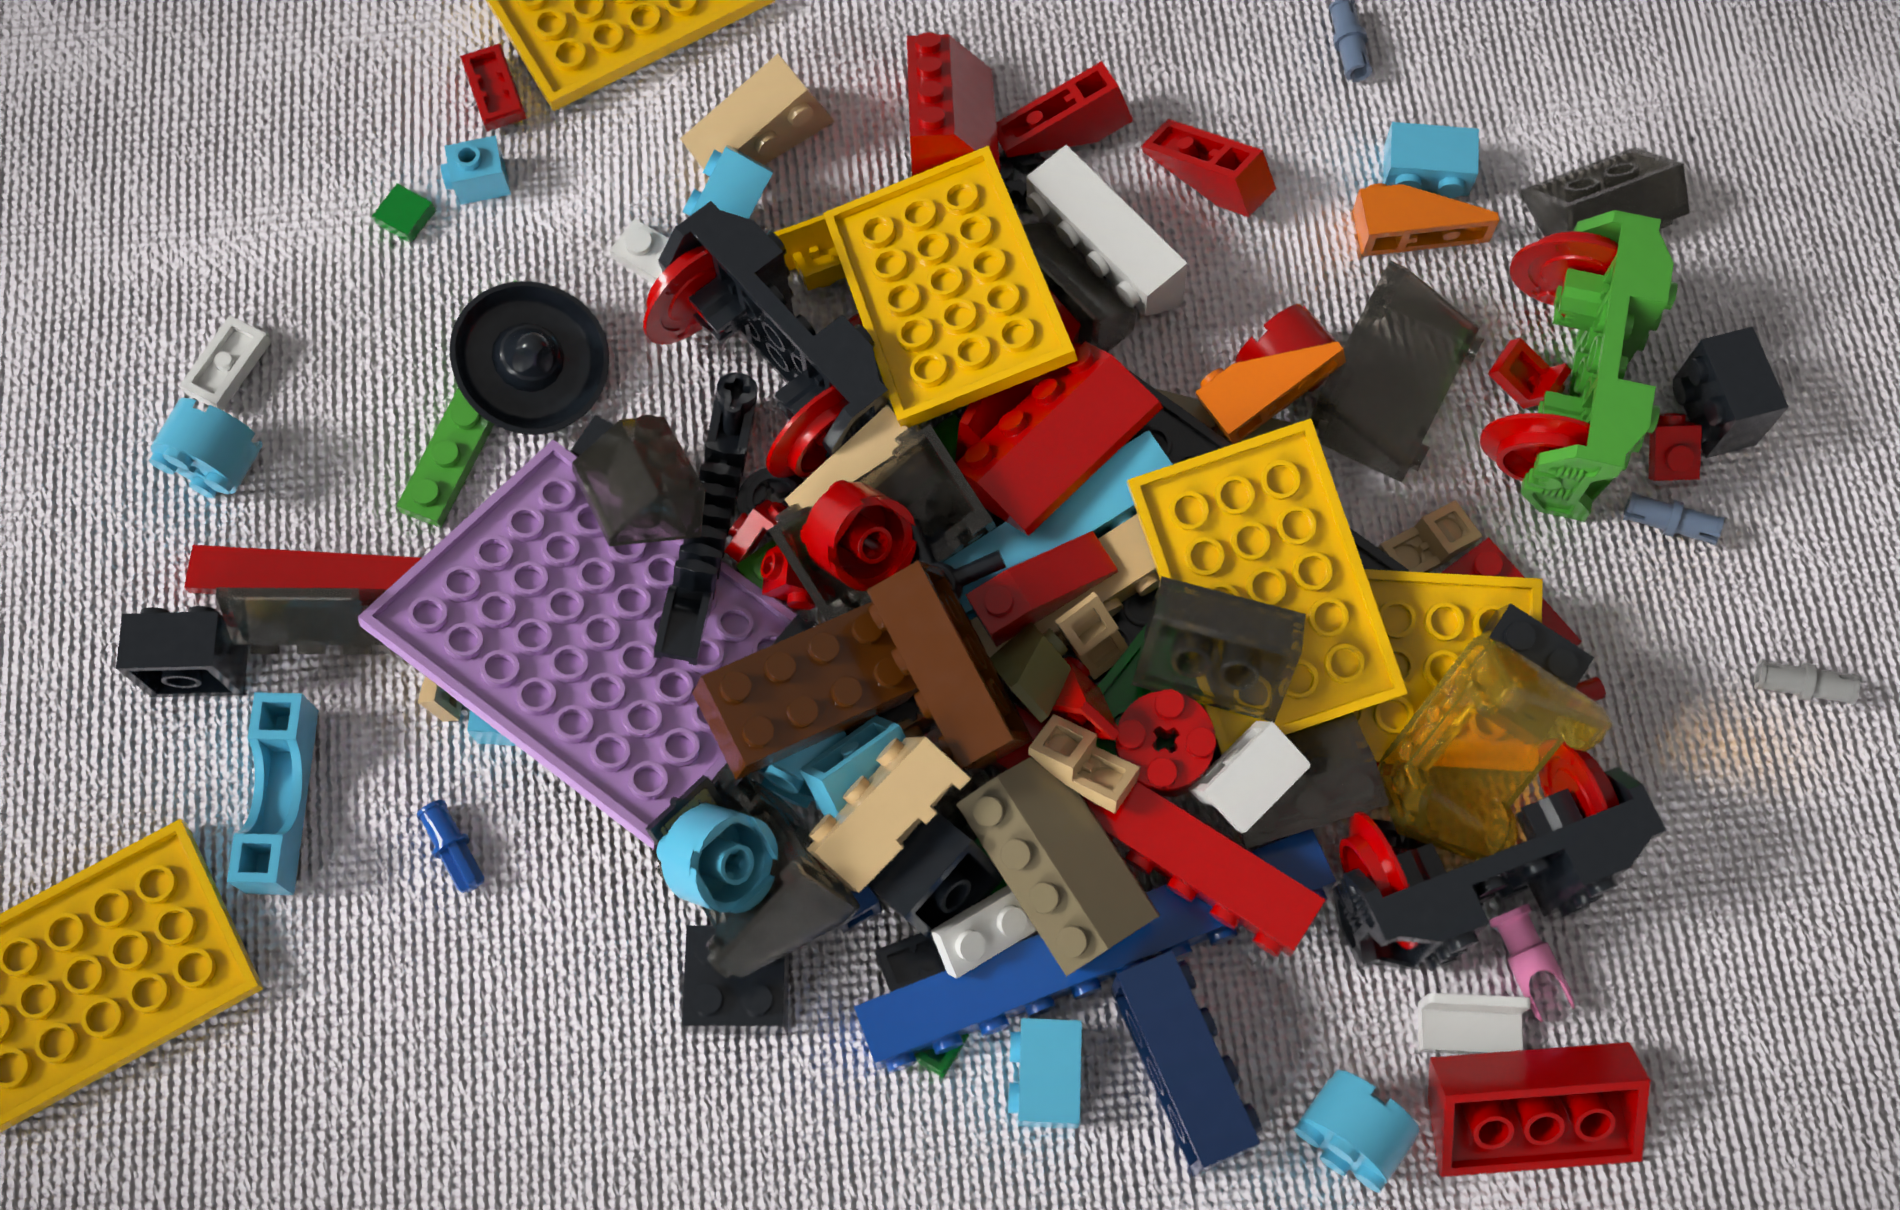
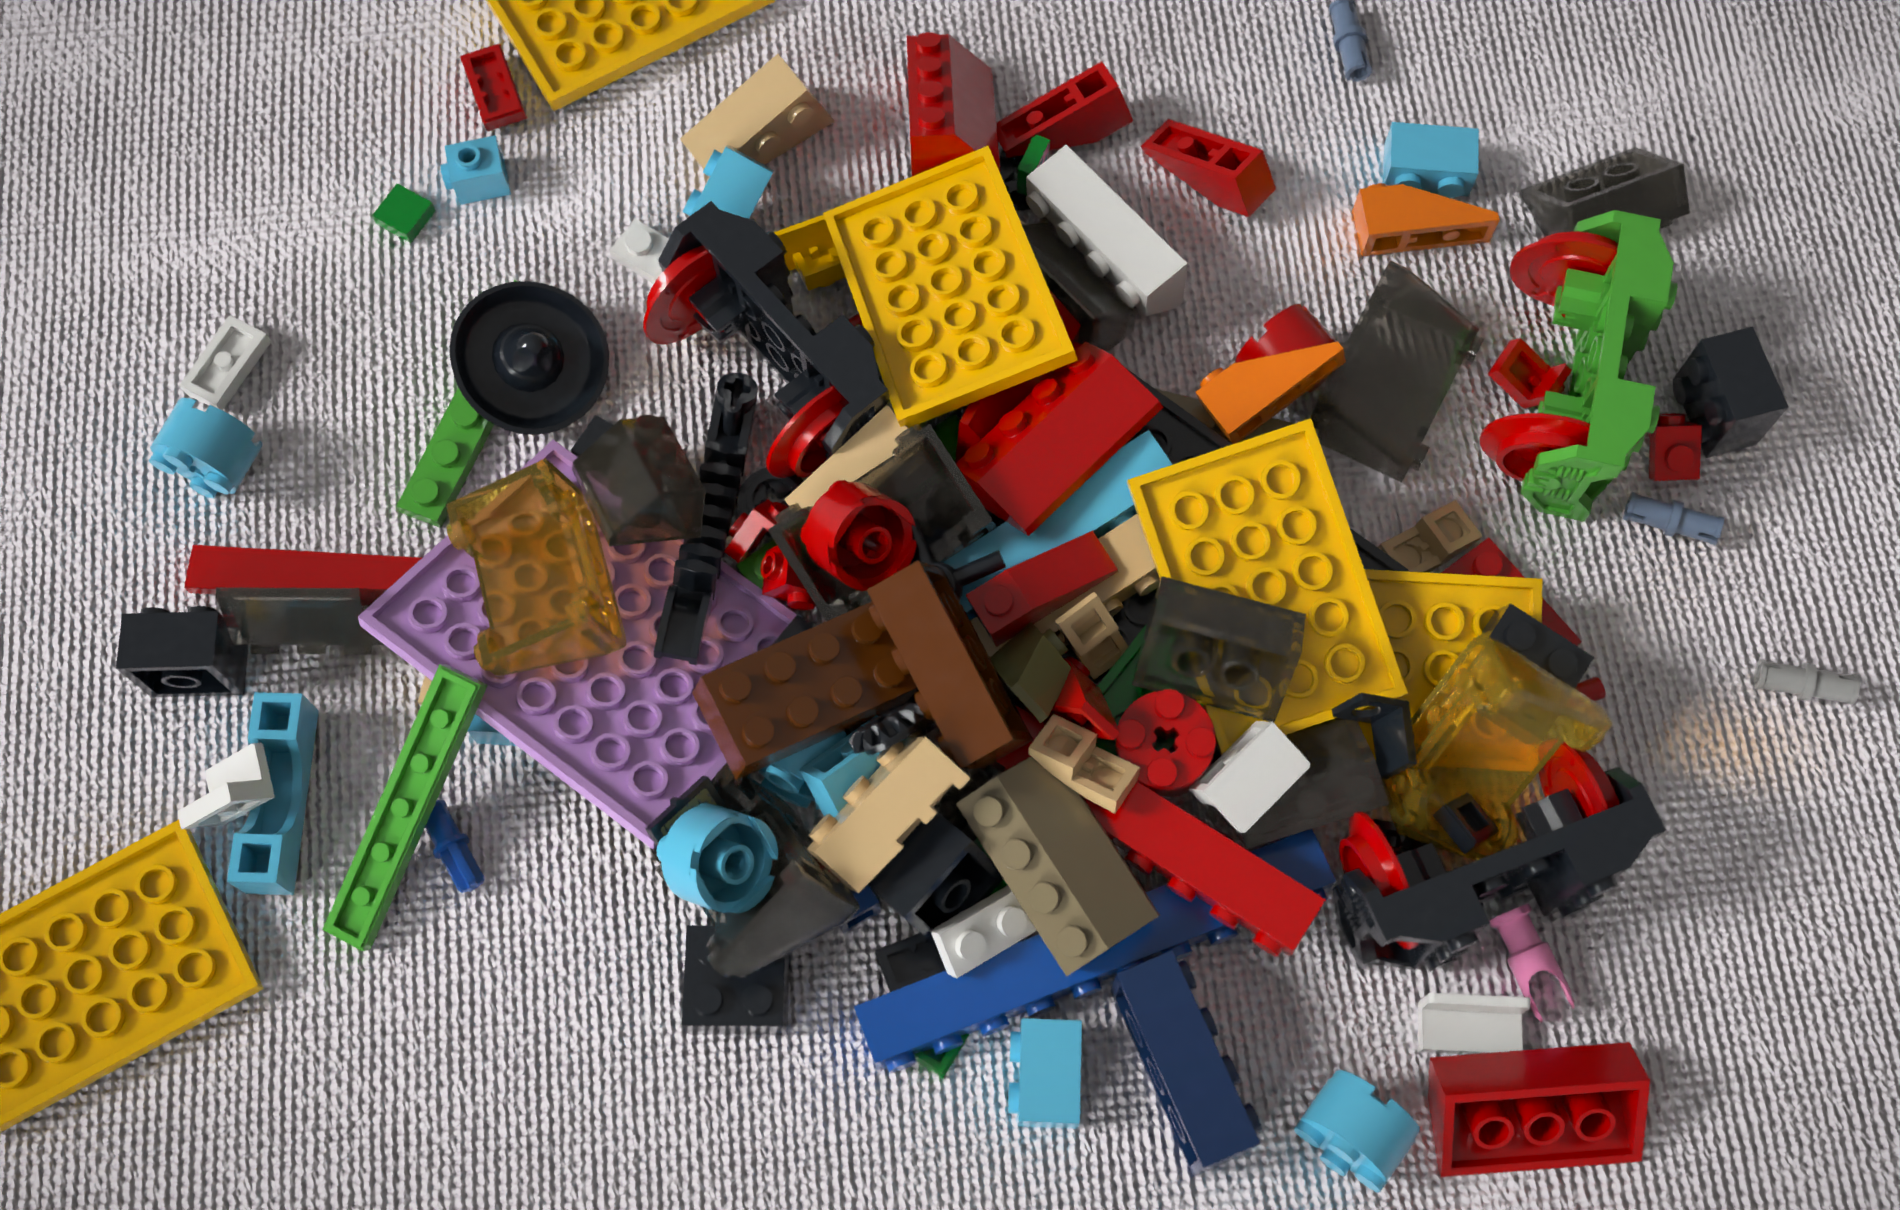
(234, 789): none -> white panel
(404, 807): none -> bright green tile
(537, 571): none -> clear yellow windscreen
(887, 729): none -> black gear
(1034, 156): none -> green tile
(1390, 730): none -> black bracket
(1466, 822): none -> black tile

